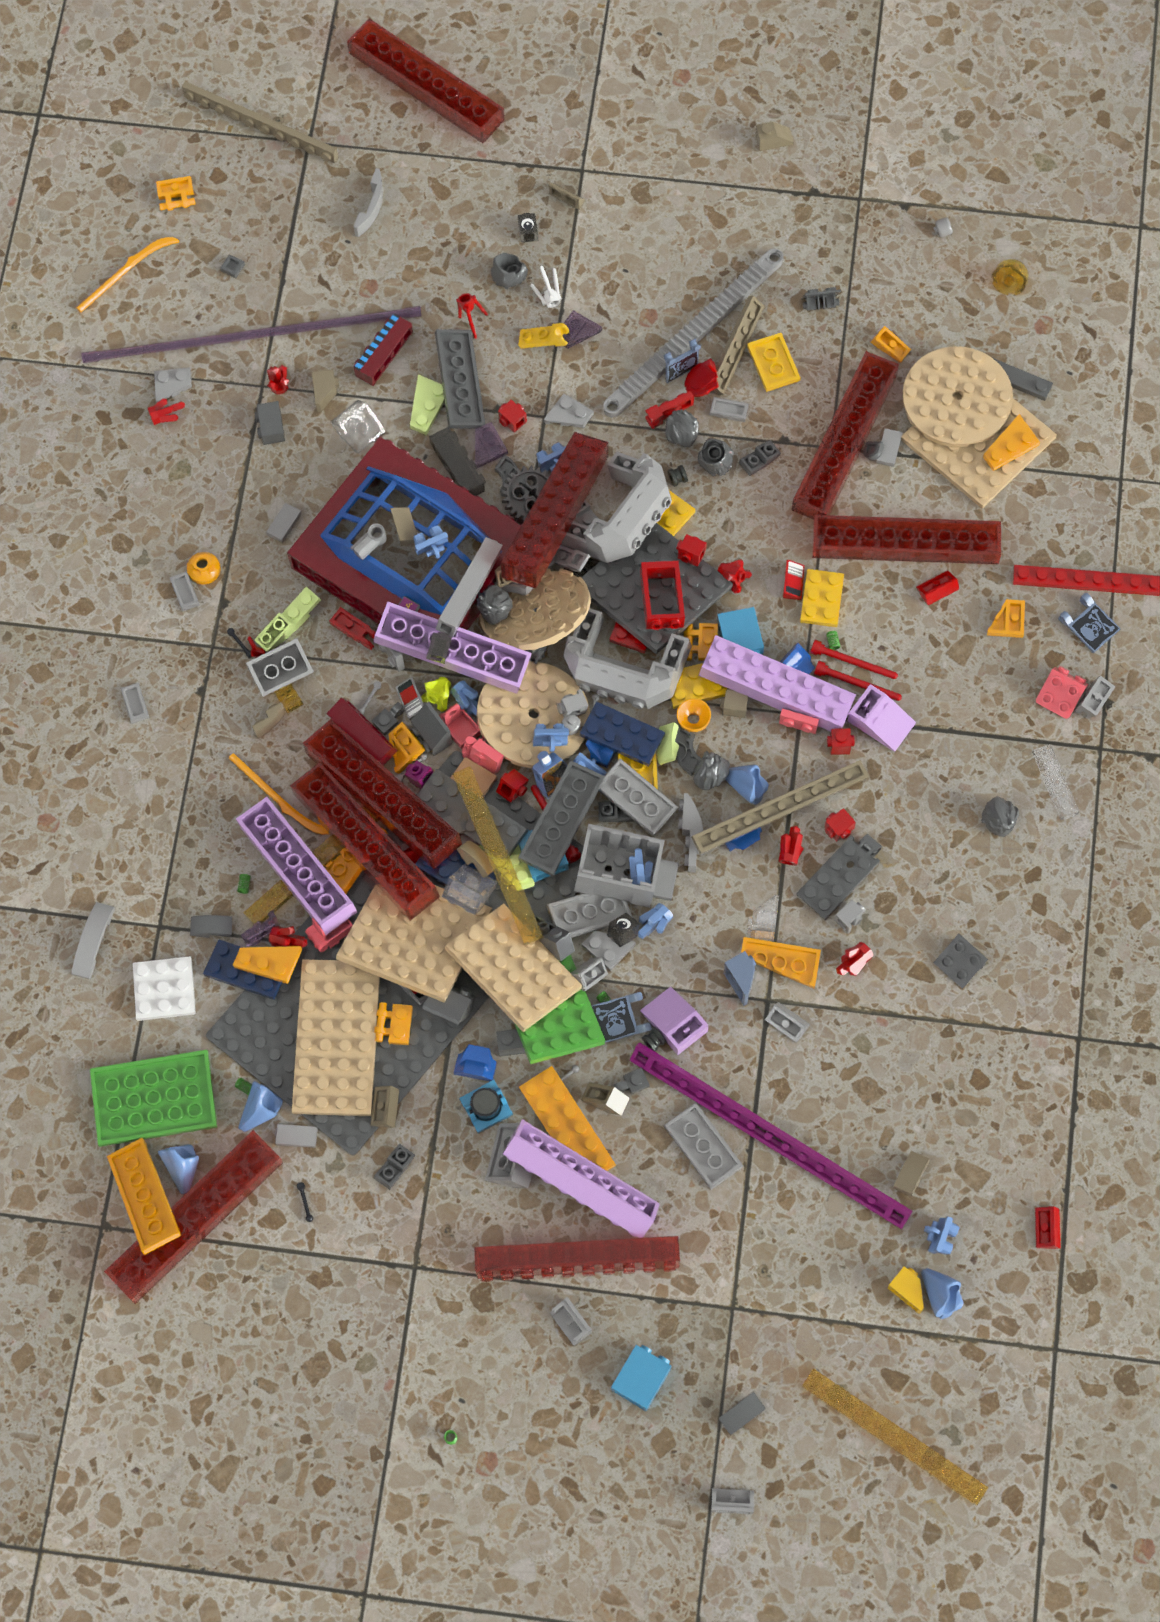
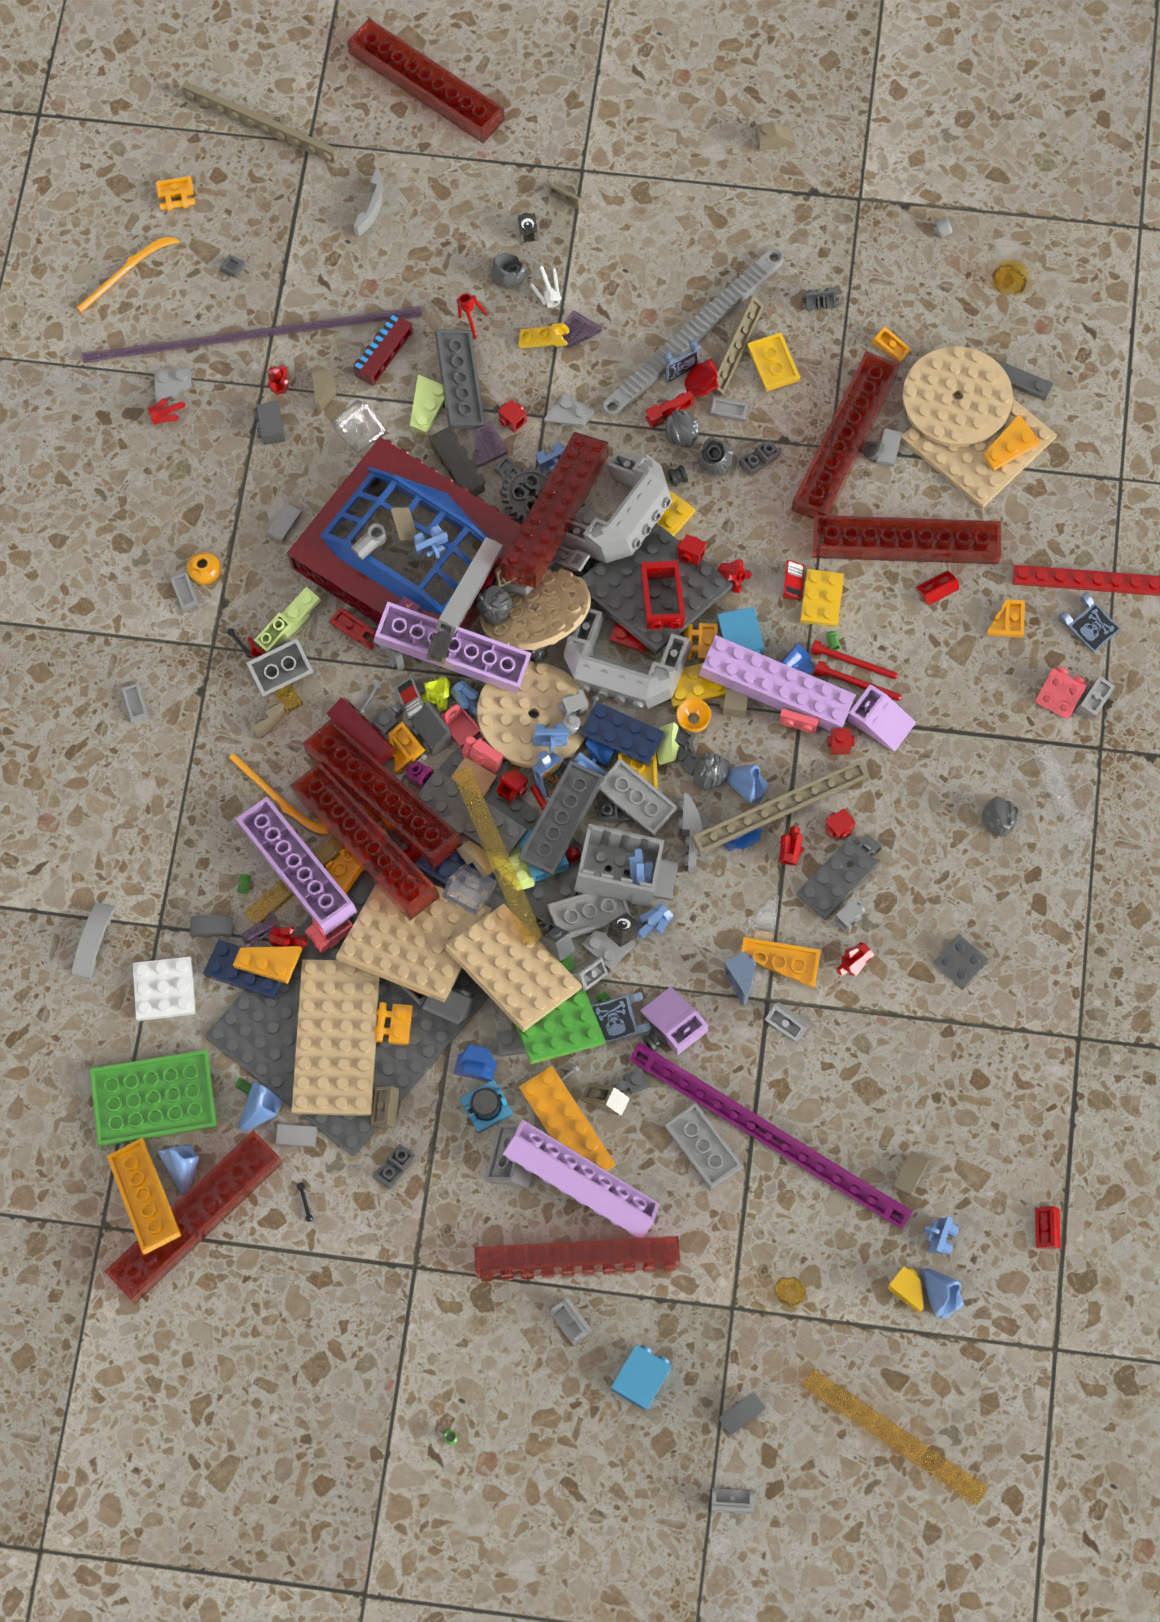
(790, 1292): none -> clear yellow hair

